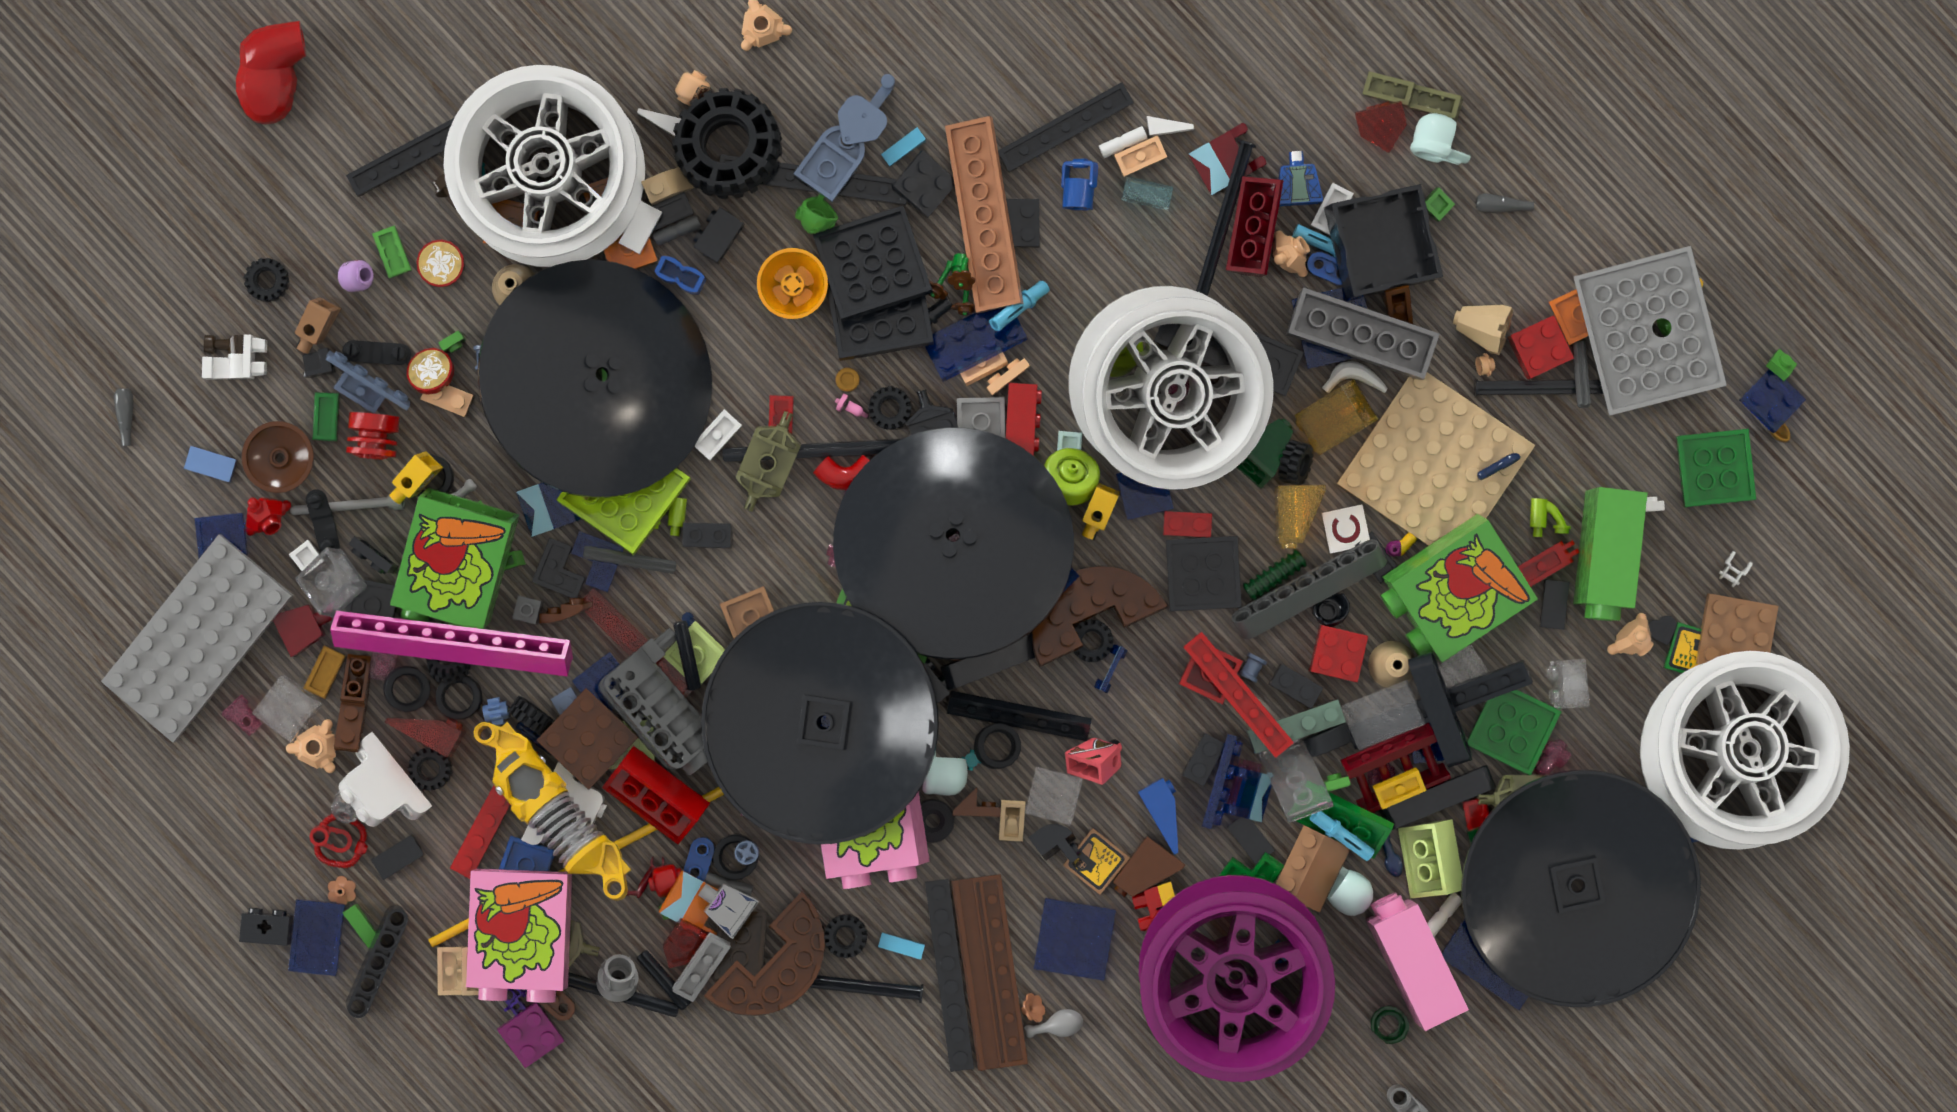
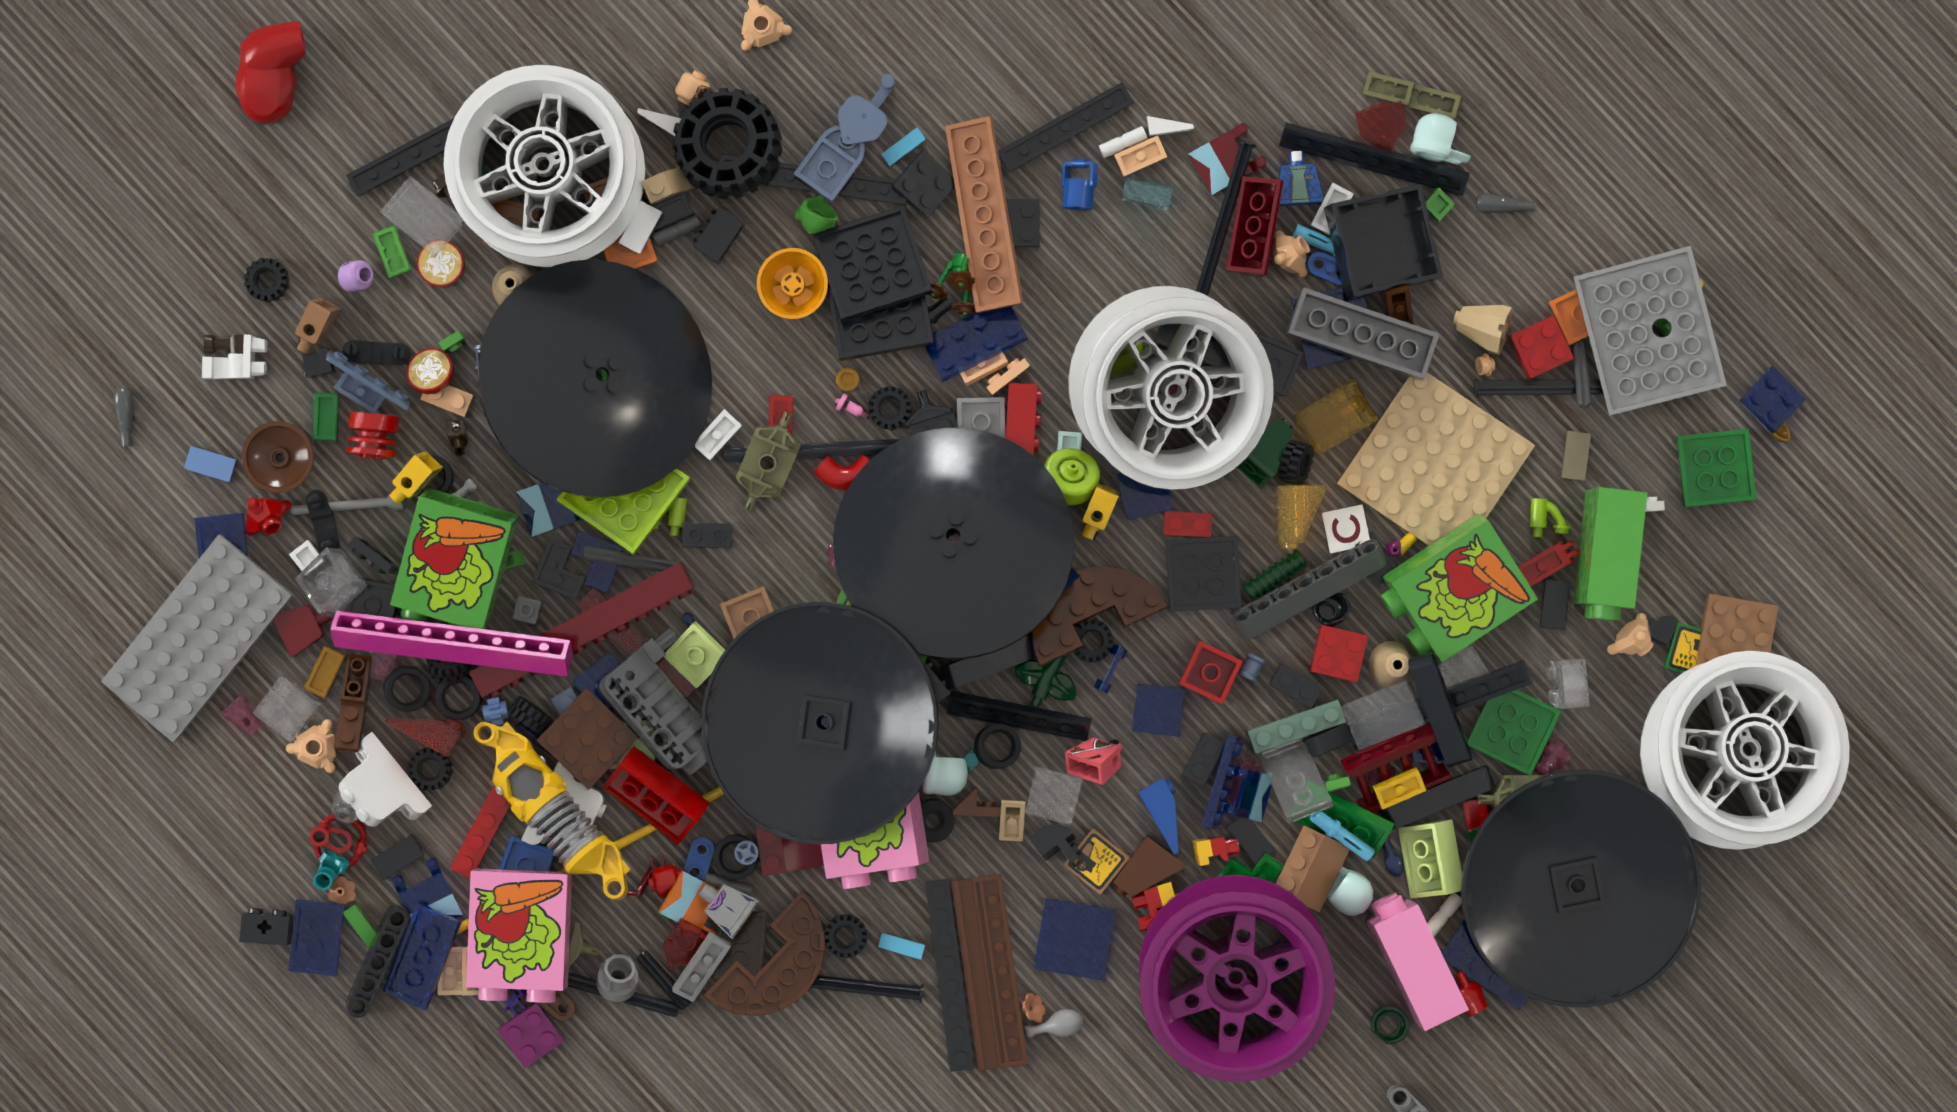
(330, 866): none -> teal plate
(422, 216): none -> clear tile
(422, 956): none -> clear blue plate
(430, 892): none -> clear blue flag
(457, 435): none -> dark brown piece
(572, 608): reddish brown slope -> none
(598, 621): none -> dark red brick
(686, 277): blue brick -> none
(687, 655): black axle -> none
(784, 855): none -> dark red slope
(1011, 312): medium azure pin -> none
(1046, 680): none -> dark green plant
(1158, 710): none -> clear blue plate
(1214, 846): none -> hips
(1238, 694): red plate -> none
(1355, 371): white piece -> none
(1374, 159): none -> black plate
(1471, 994): none -> red piece
(1499, 465): dark blue piece -> none
(1575, 455): none -> dark tan tile
(1728, 566): white piece -> none
(1781, 364): bright green plate -> none

